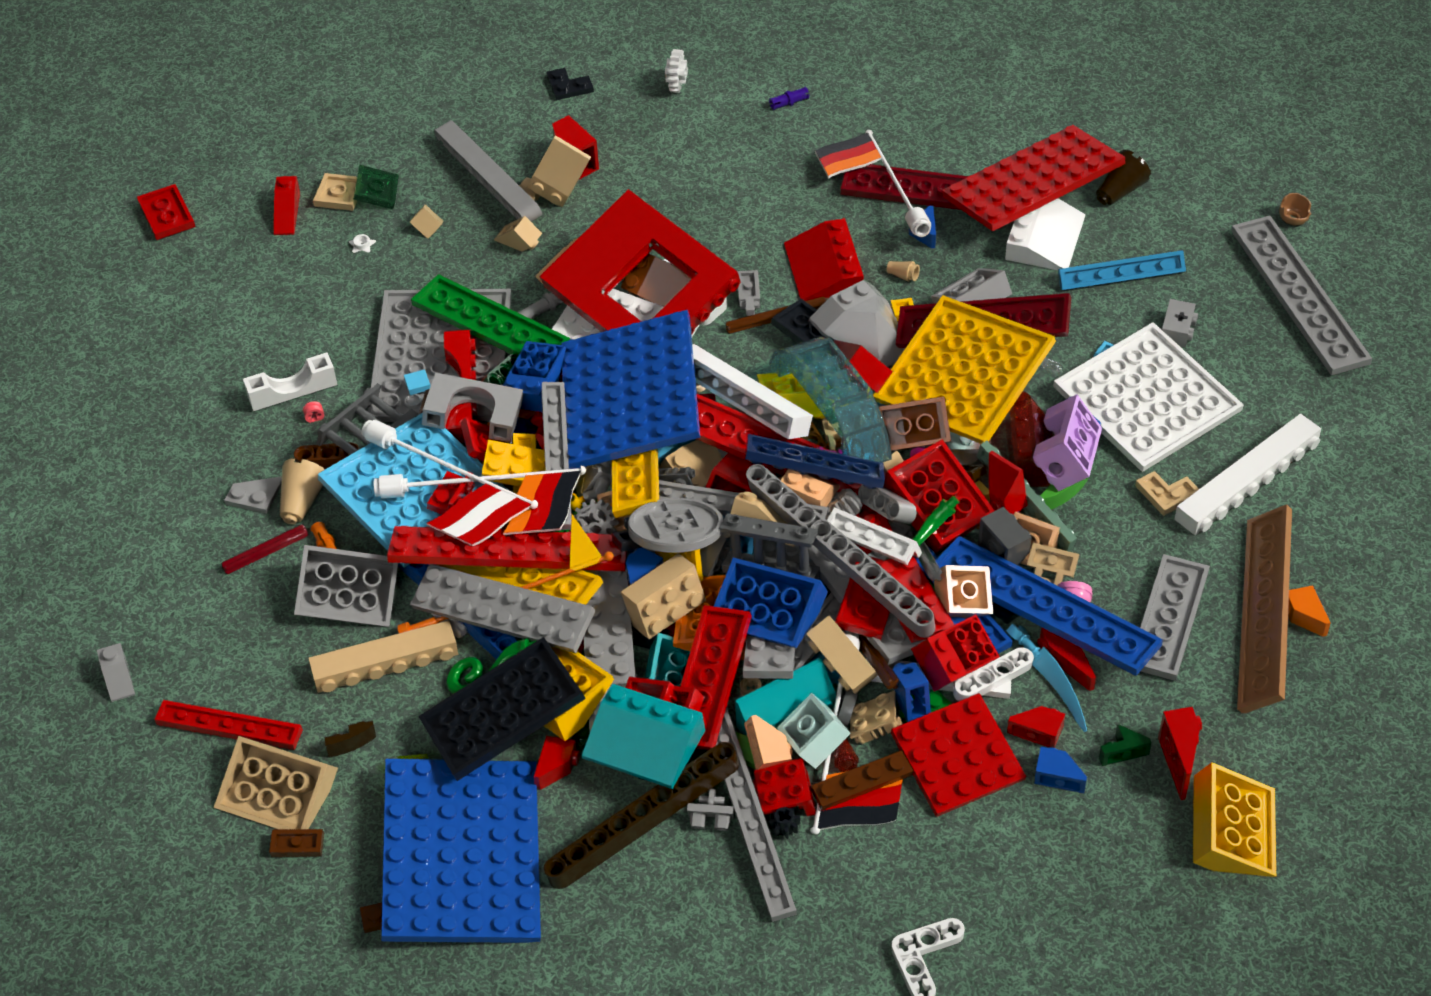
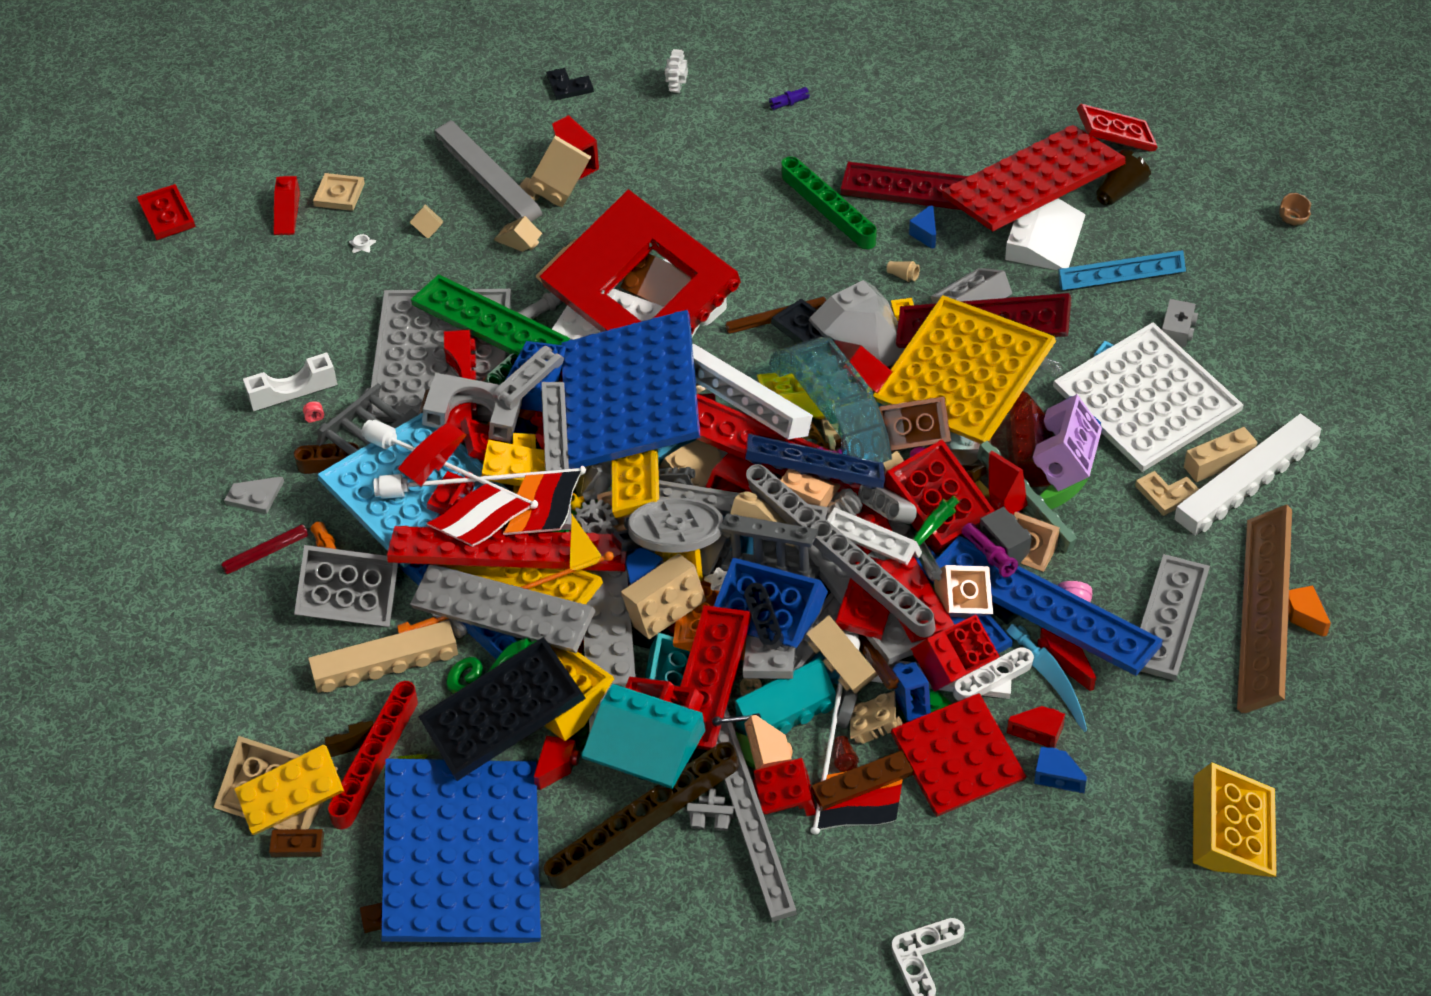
(116, 672): light grey slope -> none
(228, 724): red plate -> none
(289, 790): none -> yellow plate
(298, 489): tan cone -> none
(376, 187): clear green plate -> none
(400, 703): none -> red beam
(417, 382): medium azure tile -> none
(432, 453): none -> red slope
(528, 376): none -> light grey plate
(716, 579): none -> white plate
(717, 720): none -> black hinge
(749, 291): light grey hinge -> none
(756, 609): none -> black beam
(784, 822): black gear -> none
(813, 730): light aqua brick -> none
(823, 260): red slope -> none
(829, 202): none -> green beam
(862, 152): flag -> none
(994, 554): none -> magenta pin
(1052, 560): tan plate -> none
(1117, 127): none -> red tile
(1128, 747): dark green slope -> none
(1178, 742): red slope -> none
(1218, 454): none -> tan brick
(1301, 295): light grey plate -> none

